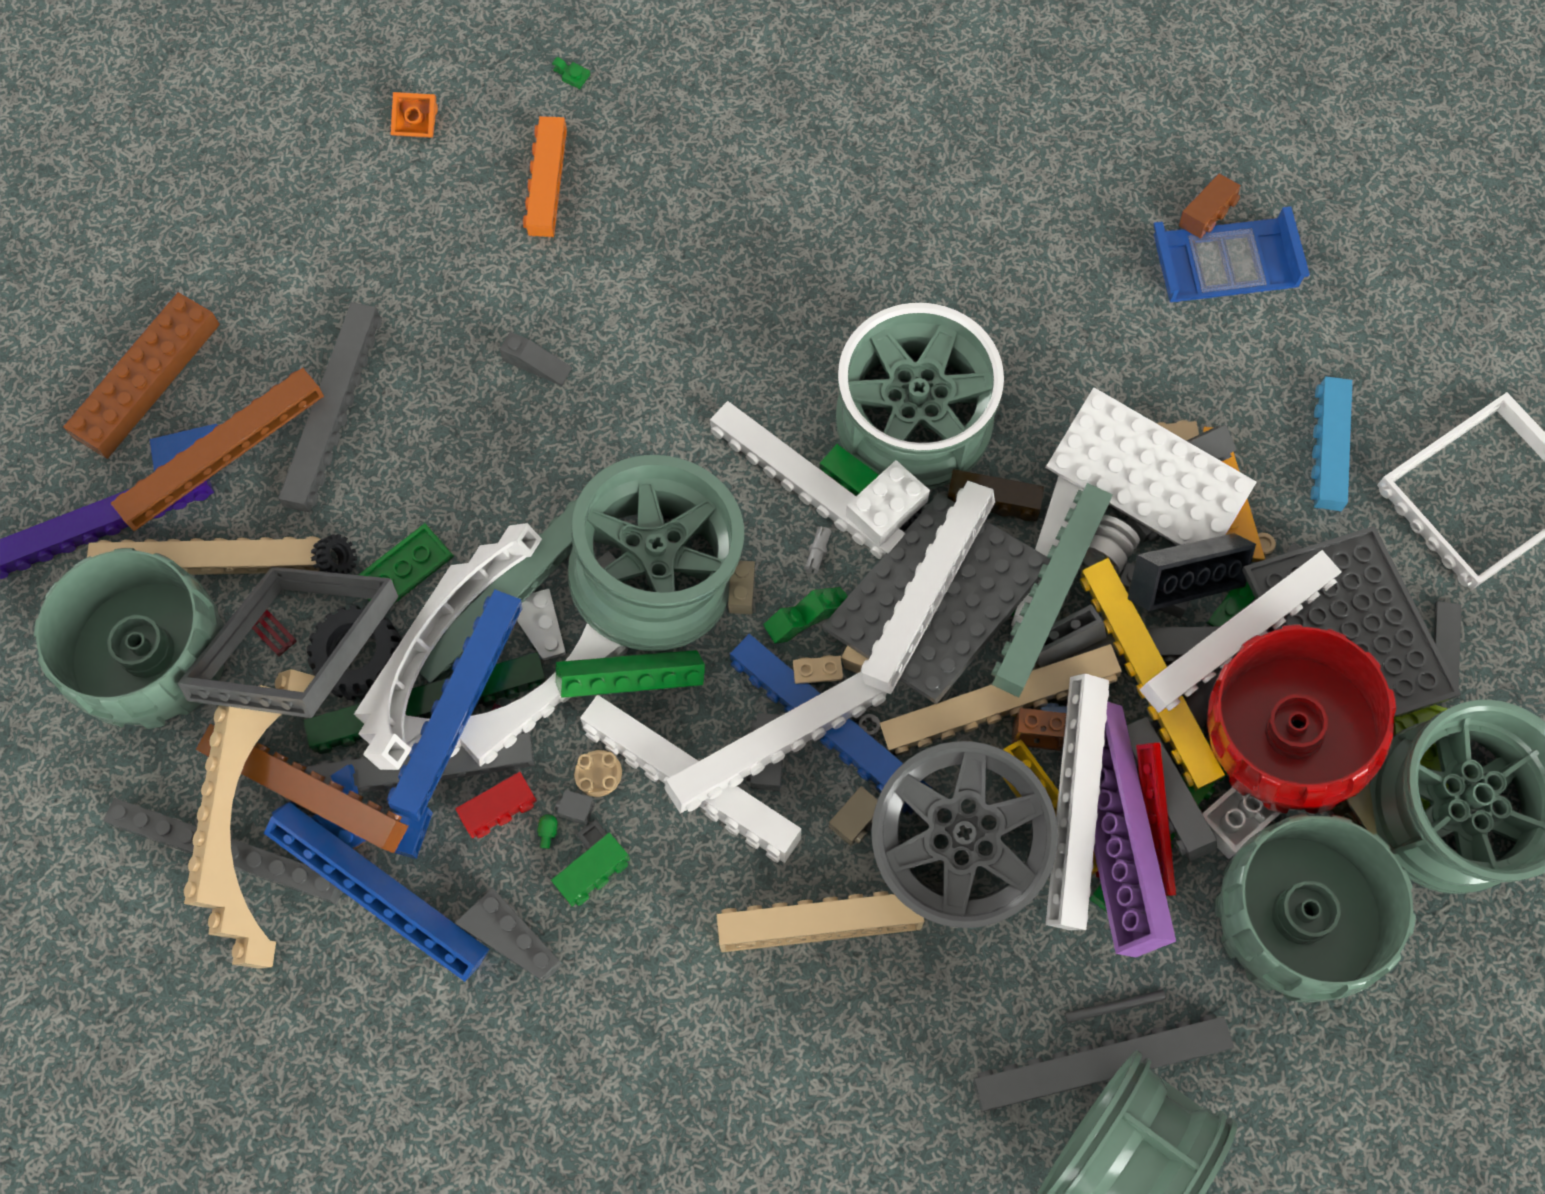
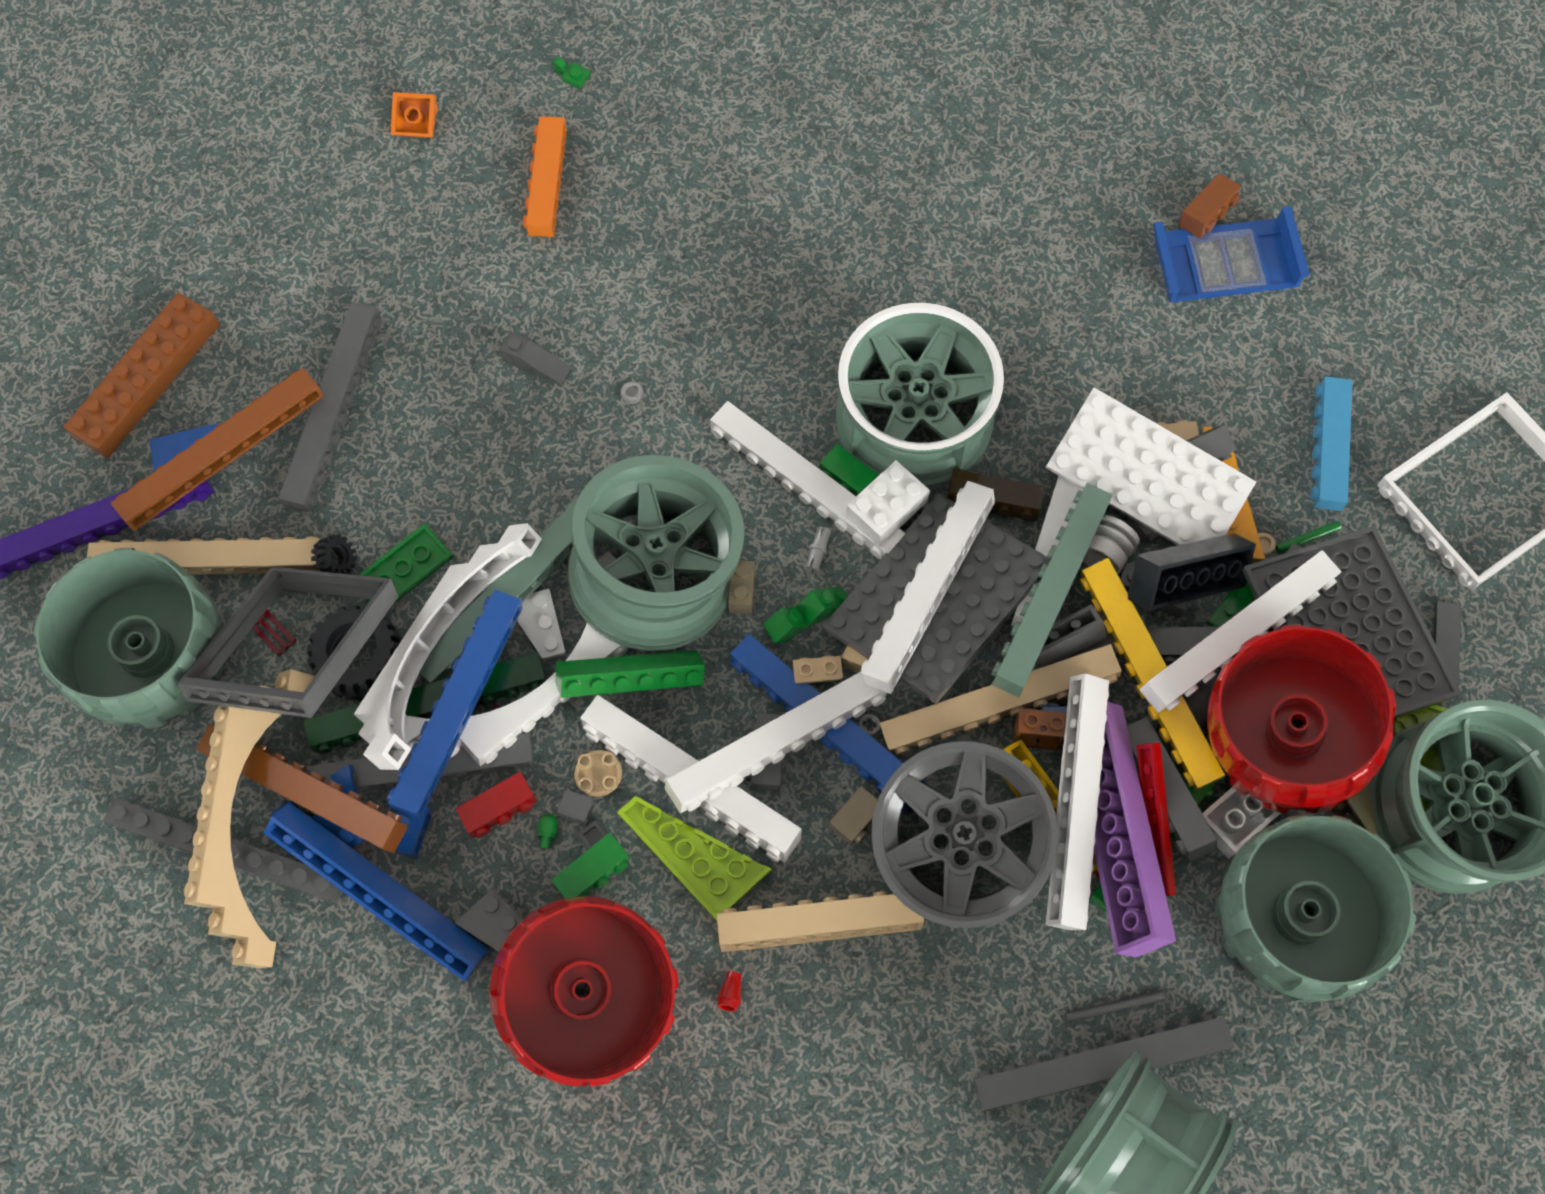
(626, 1000): none -> red wheel
(632, 392): none -> light grey tile
(703, 865): none -> lime wing
(730, 993): none -> red cone
(1309, 536): none -> green bar

